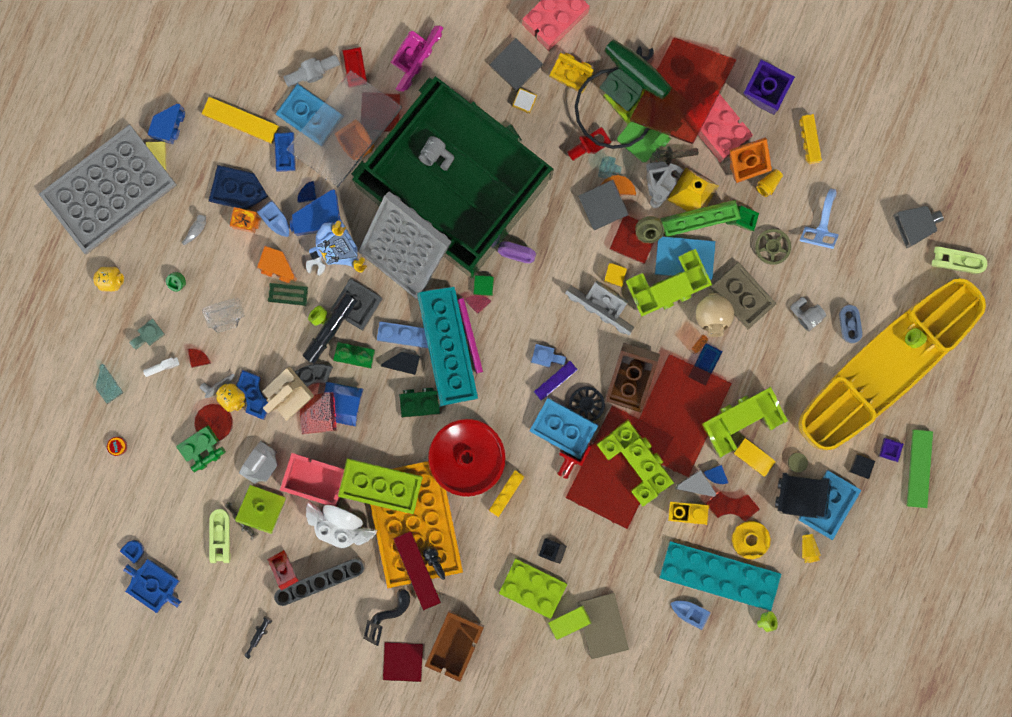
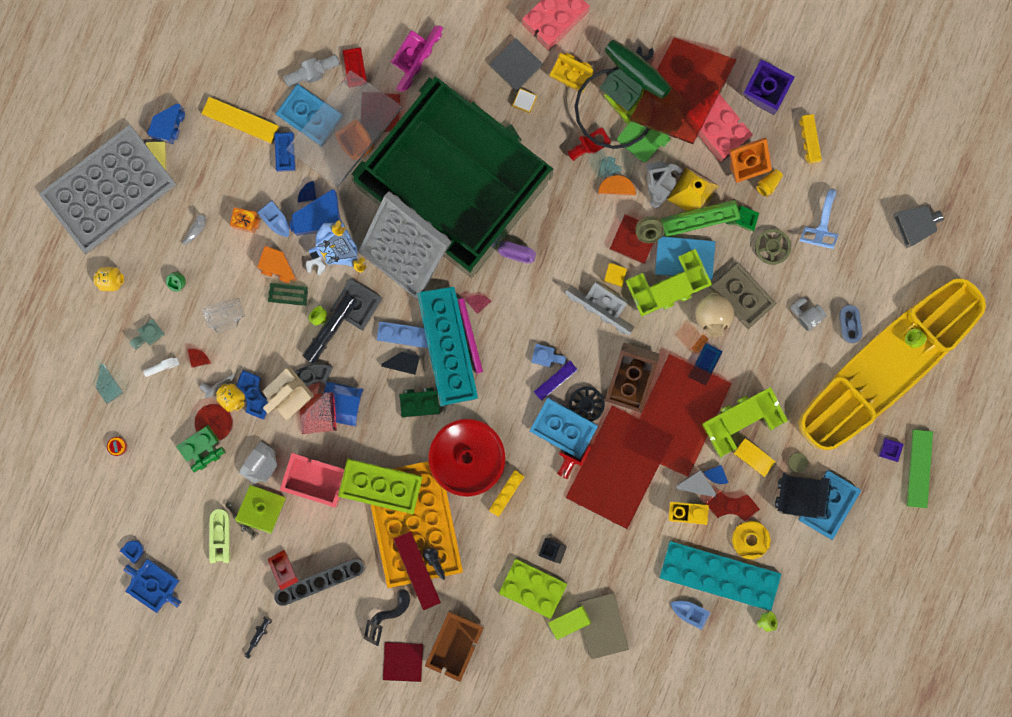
(236, 188): dark blue tile -> none
(337, 526): white piece -> none
(354, 355): green tile -> none
(432, 151): light grey piece -> none
(483, 285): green tile -> none
(603, 205): dark grey tile -> none
(642, 459): lime bracket -> none
(670, 154): clear smoke piece -> none
(810, 550): yellow cone -> none
(862, 466): black tile -> none
(959, 260): yellowish green plate -> none

